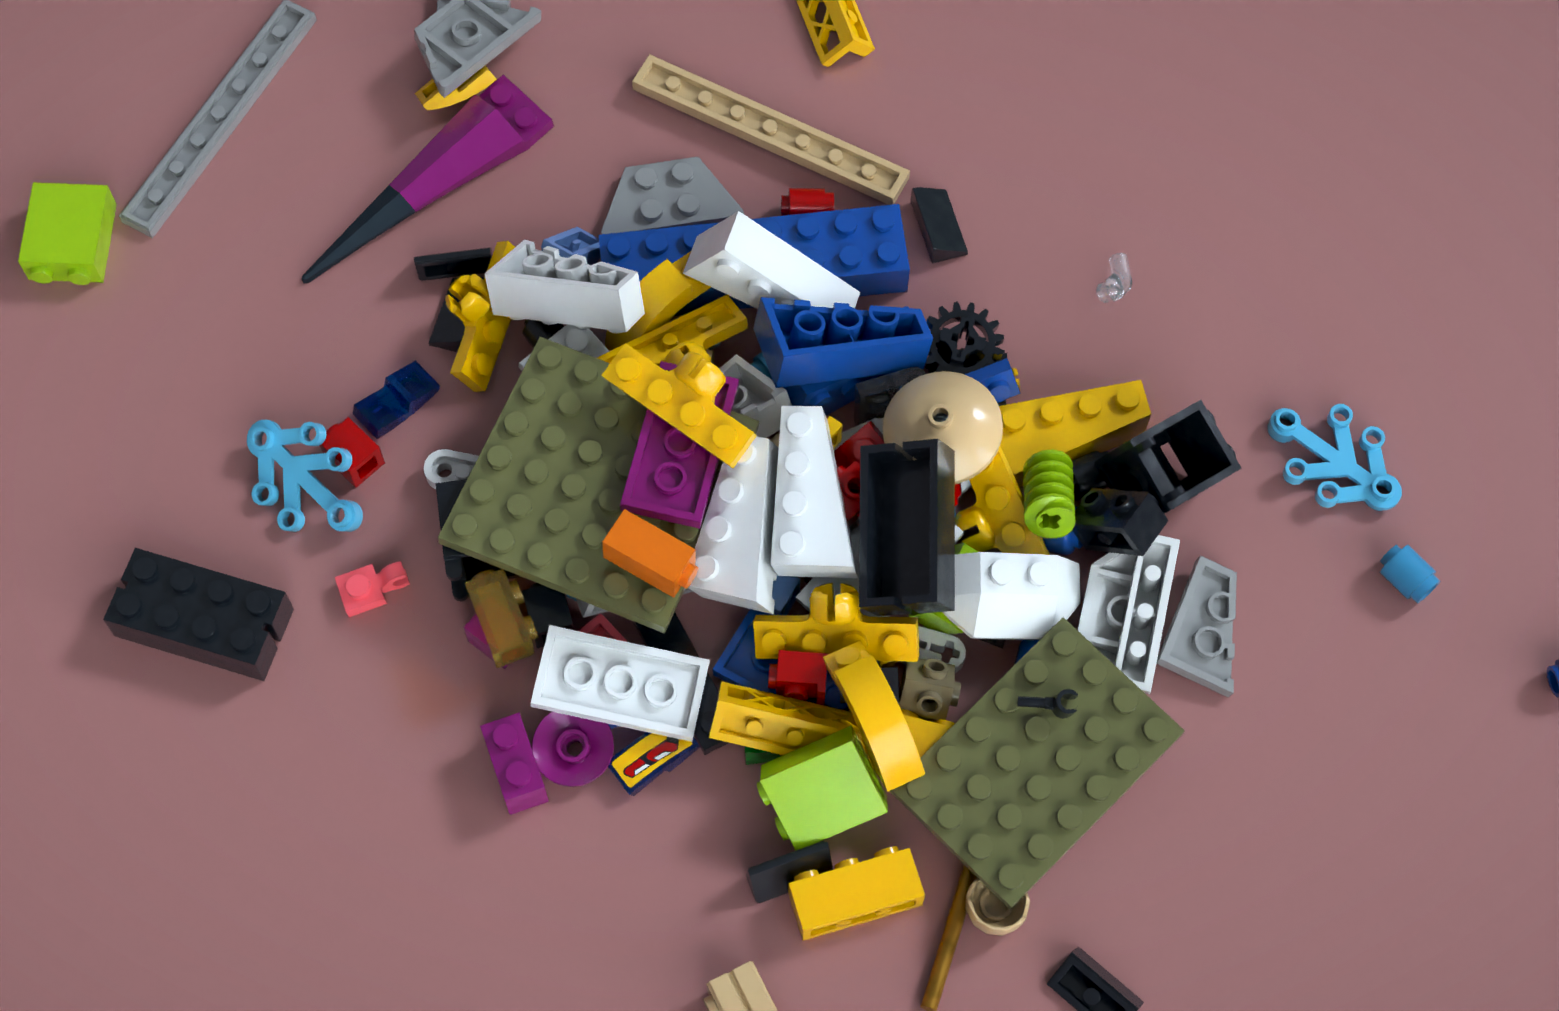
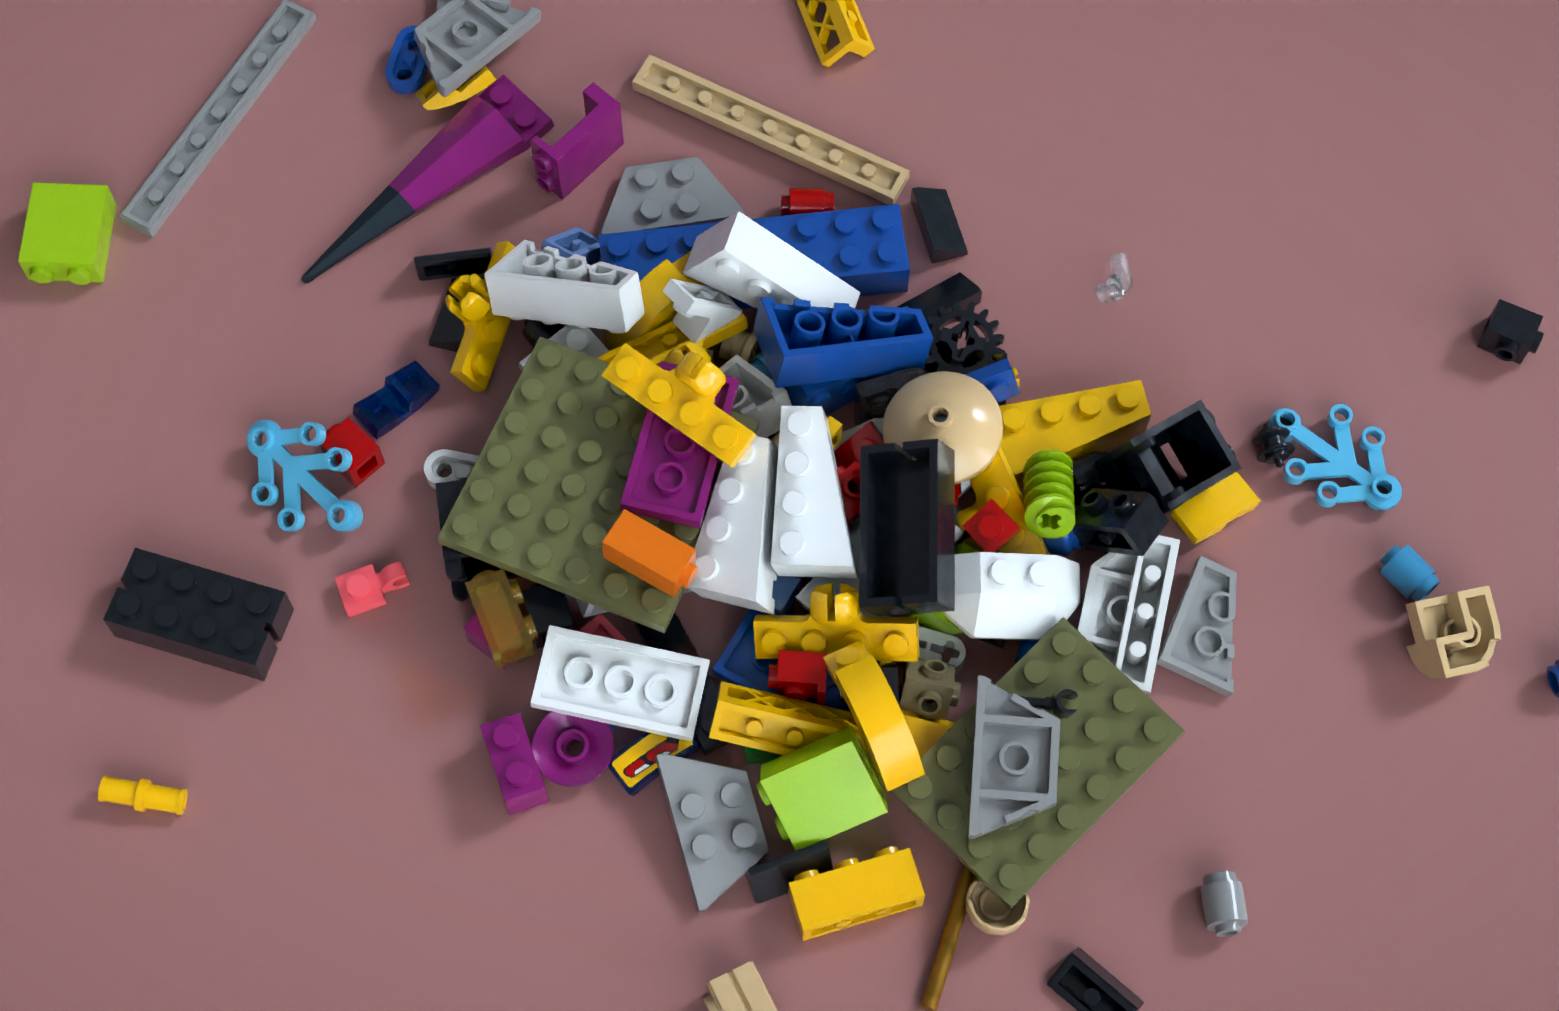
(142, 795): none -> yellow pin
(405, 63): none -> blue plate
(583, 148): none -> magenta panel
(700, 308): none -> white slope
(712, 822): none -> light grey wing
(742, 344): none -> tan wheel
(954, 289): none -> black slope
(991, 527): none -> red brick
(1011, 760): none -> light grey wing
(1215, 507): none -> yellow slope
(1224, 903): none -> light grey brick
(1273, 445): none -> black wheel
(1453, 633): none -> tan brick
(1511, 332): none -> black brick

